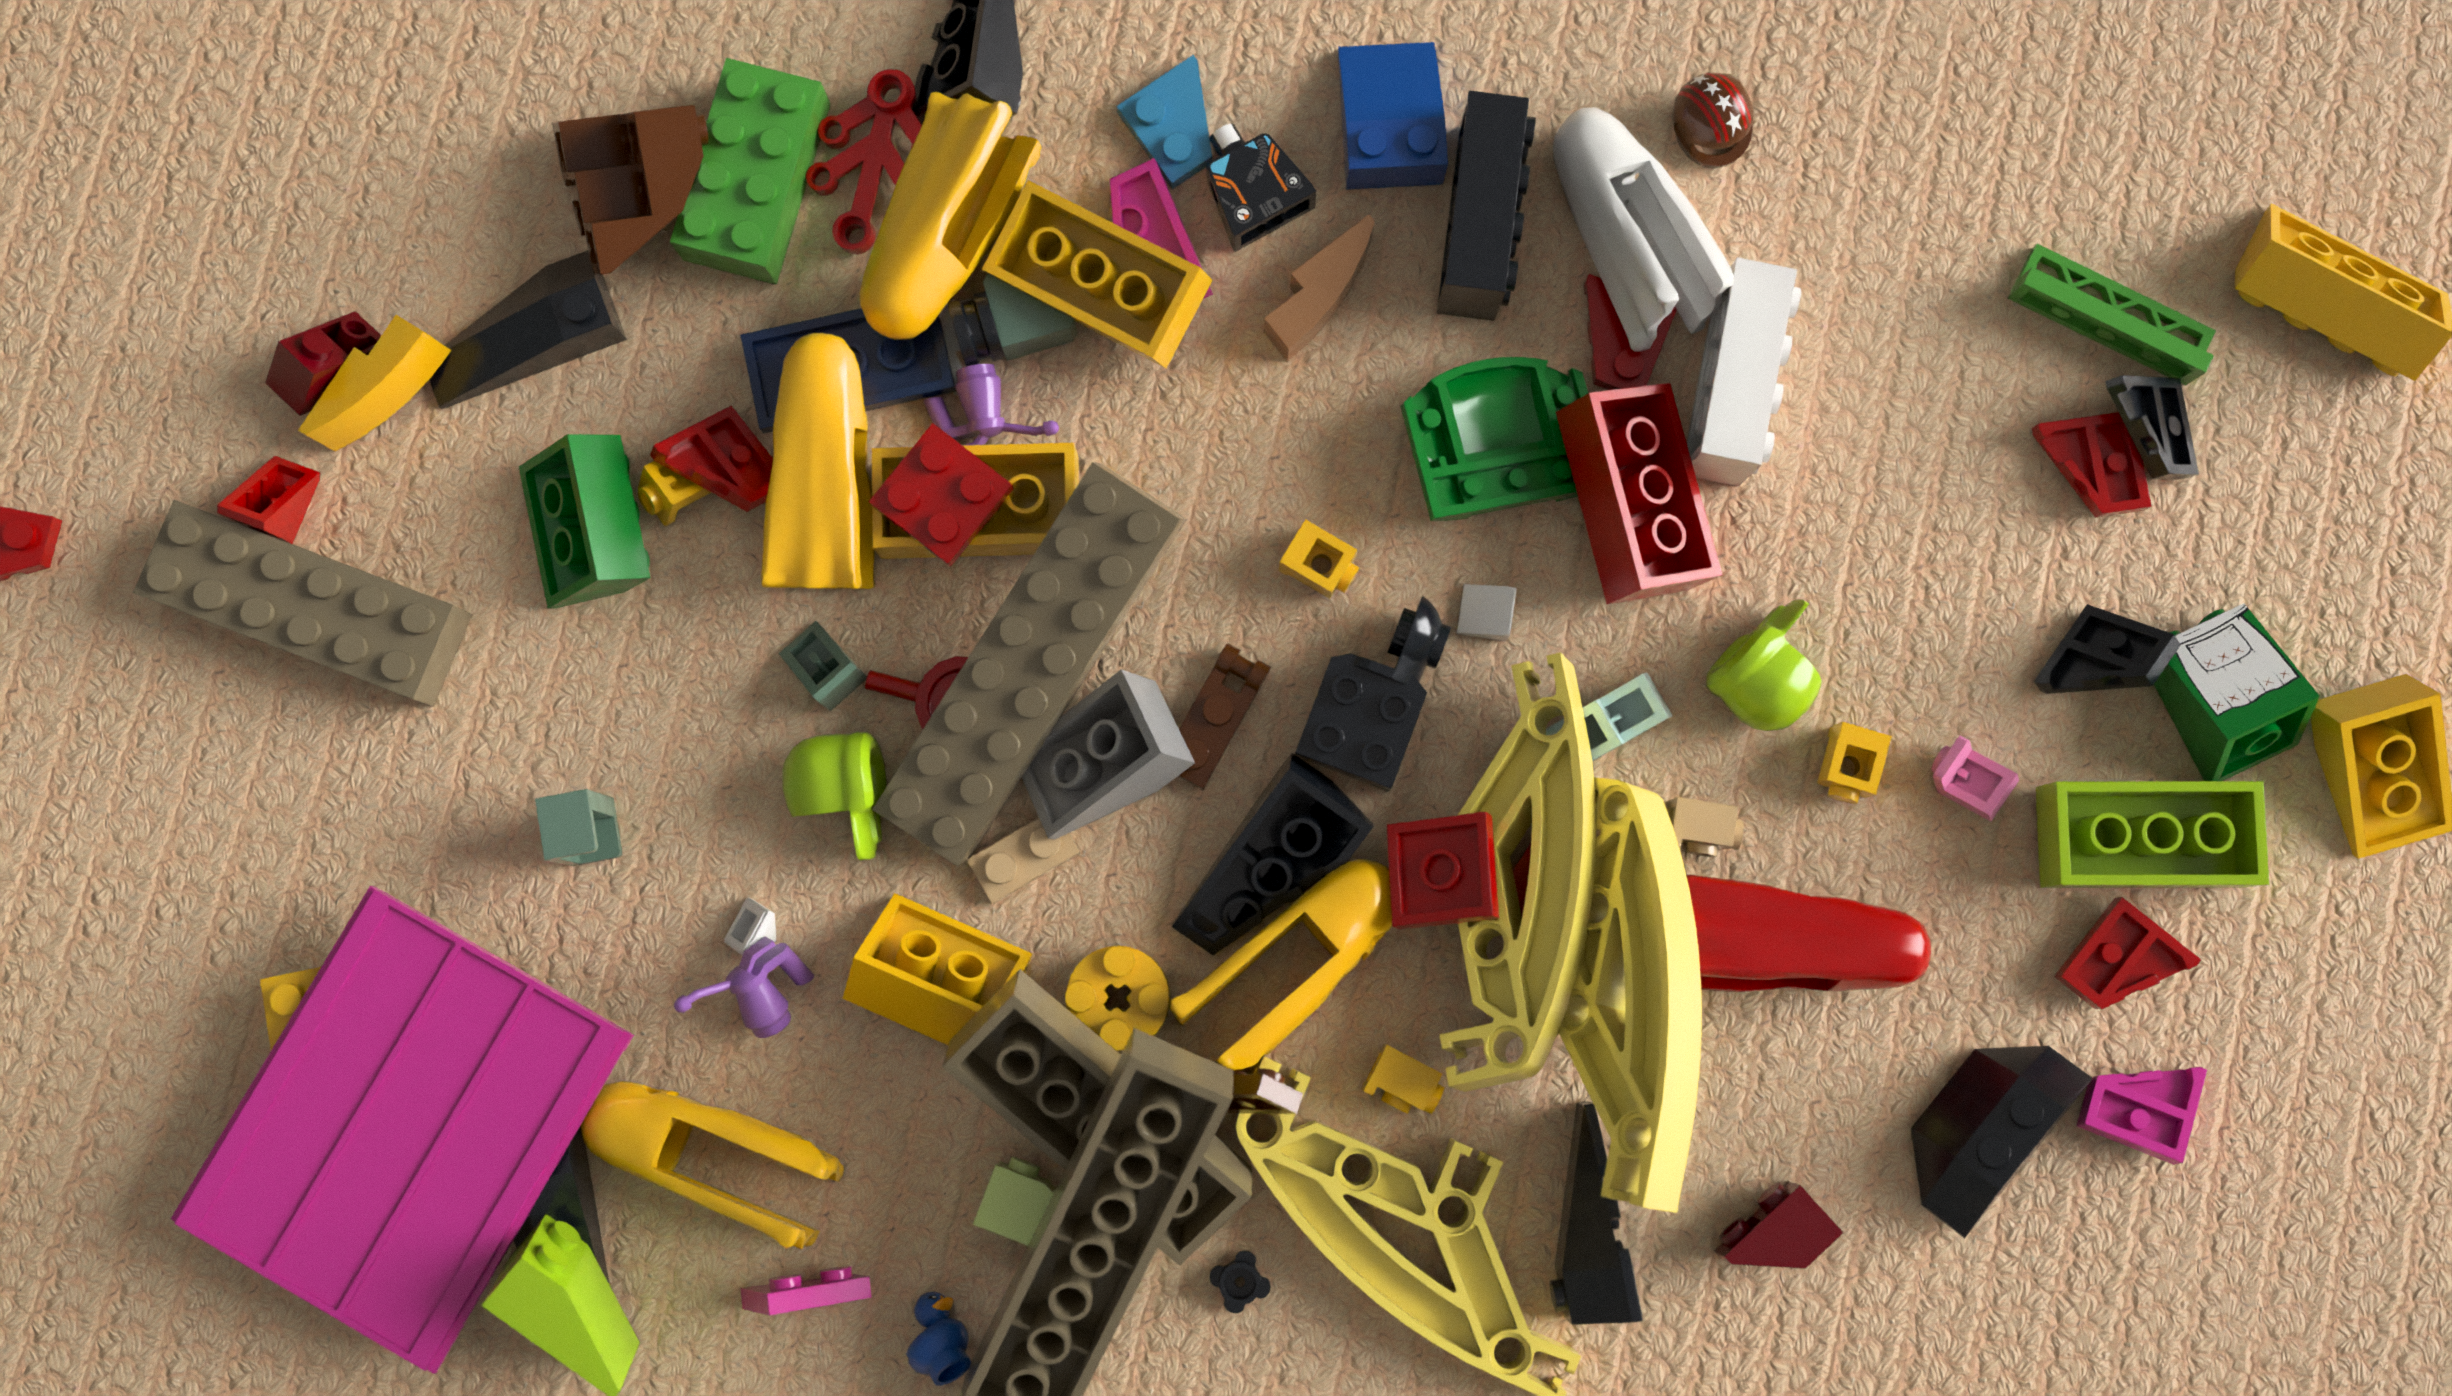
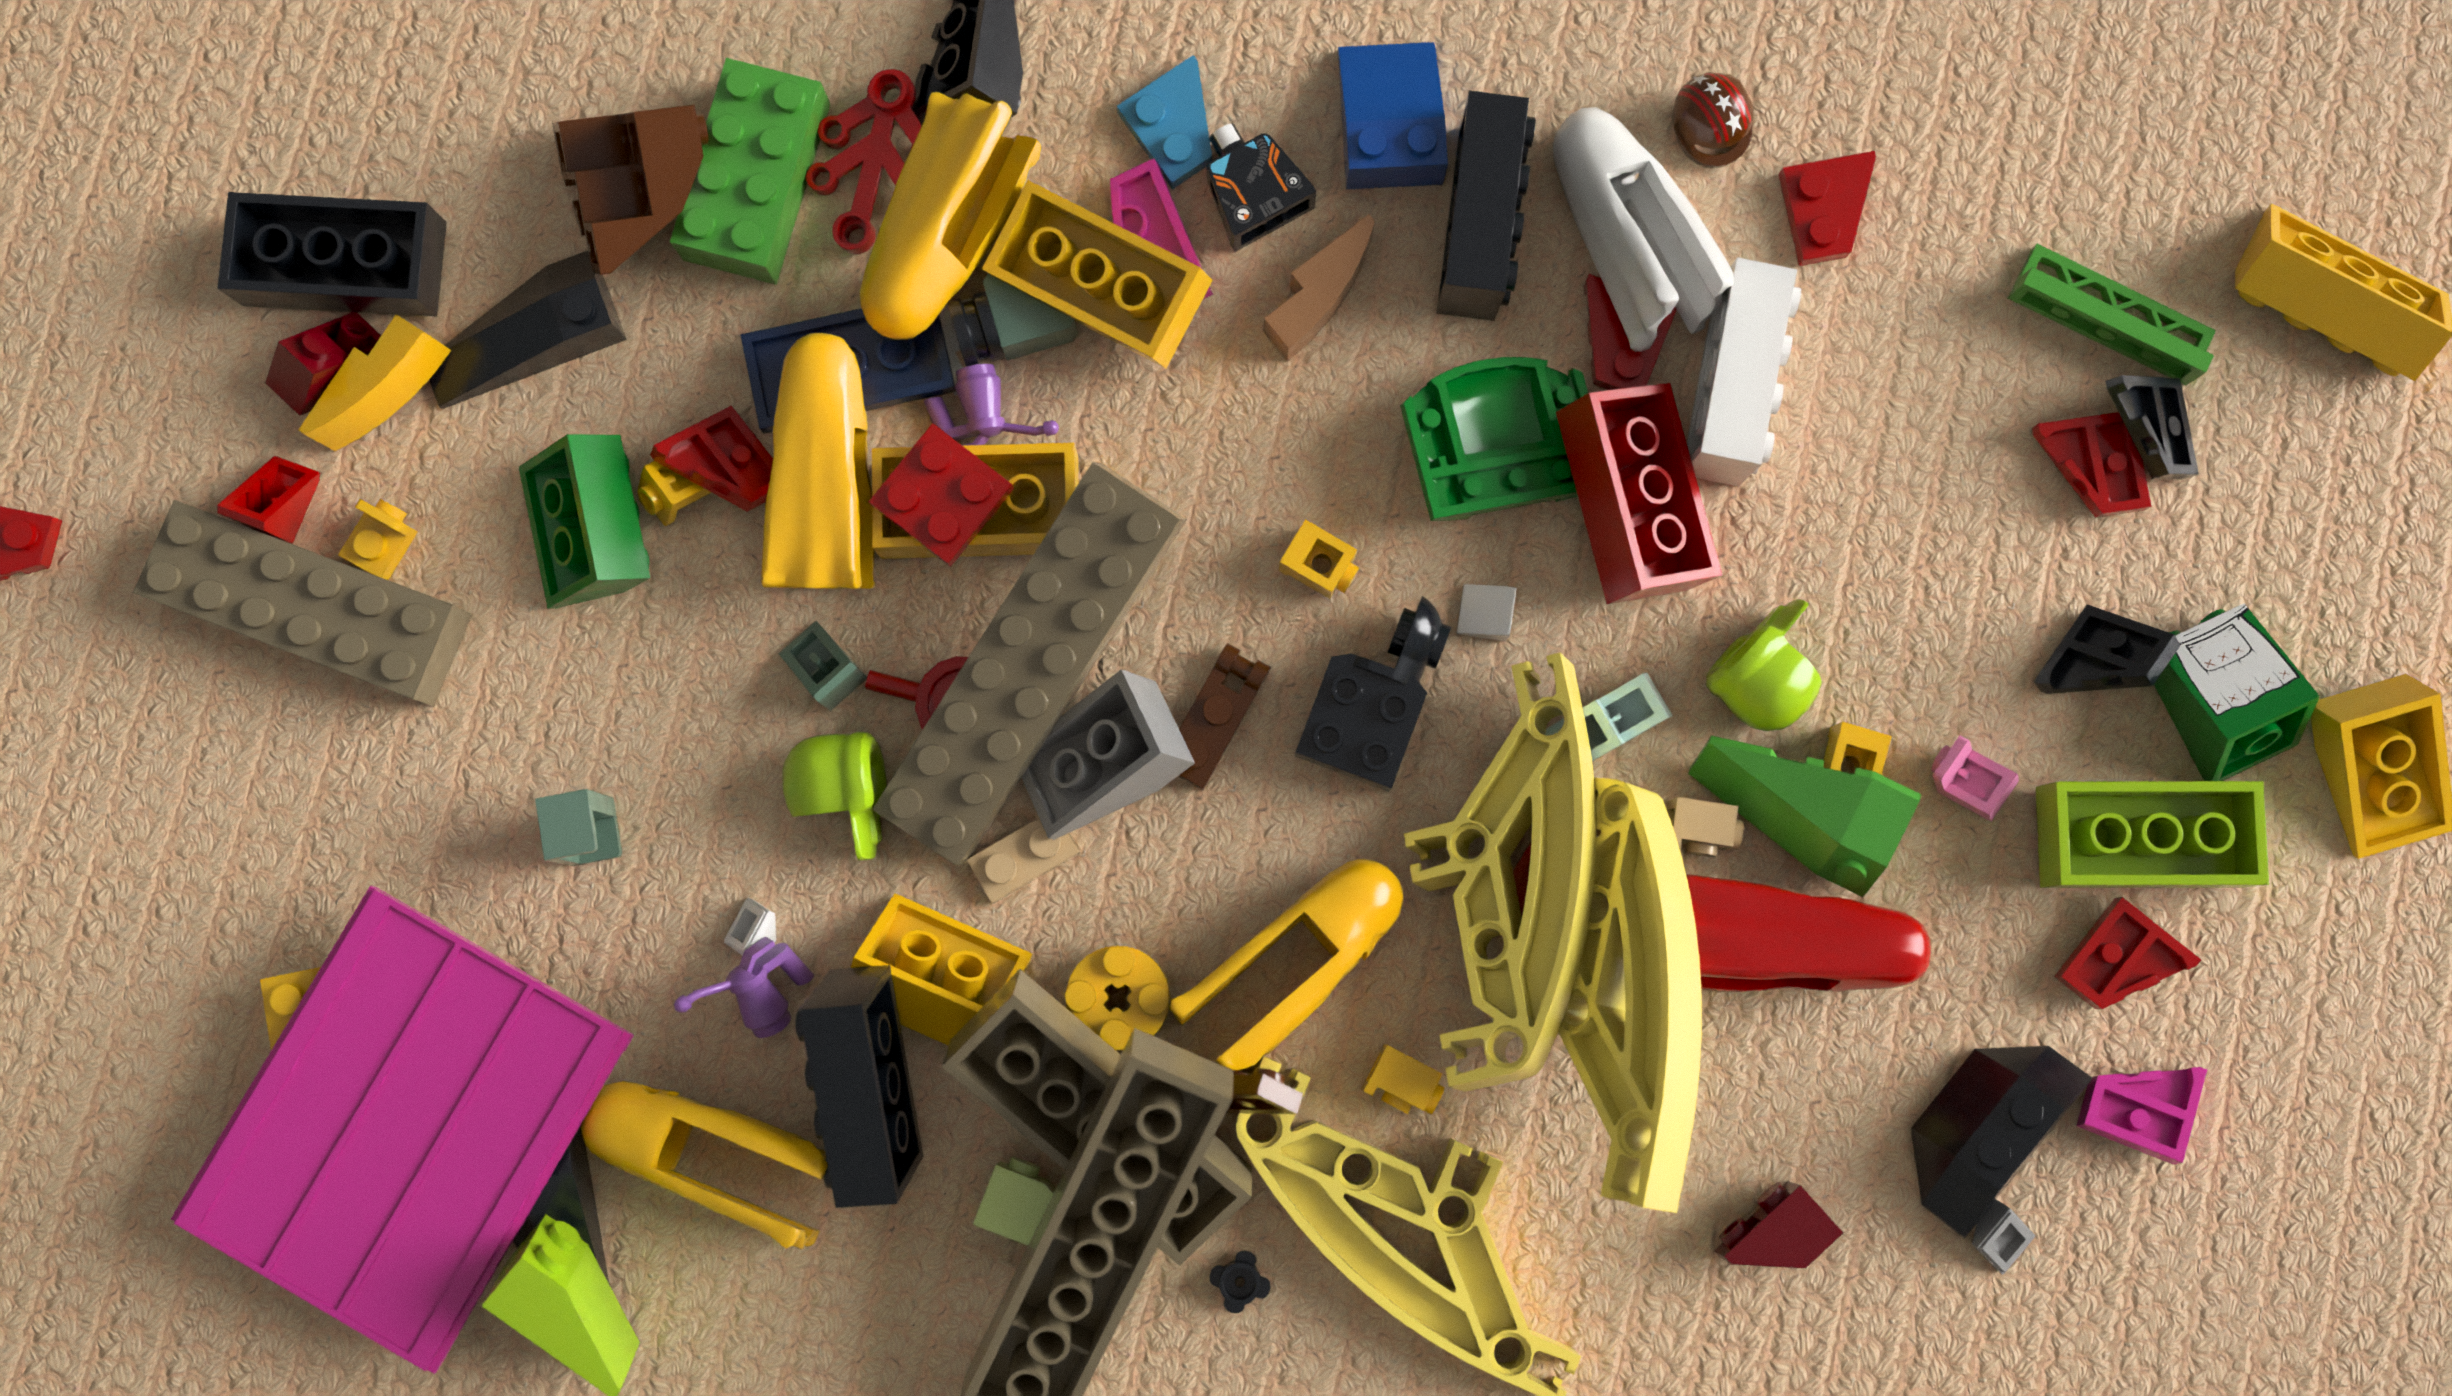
(332, 254): none -> black brick
(378, 539): none -> yellow bracket
(793, 1294): dark pink wing -> none
(860, 1086): none -> black brick
(944, 1342): blue animal -> none
(1281, 848): black wedge -> none
(1442, 871): red plate -> none
(1591, 1267): black wedge -> none
(1823, 817): none -> bright green wedge
(1826, 205): none -> red wing
(2001, 1236): none -> light grey slope

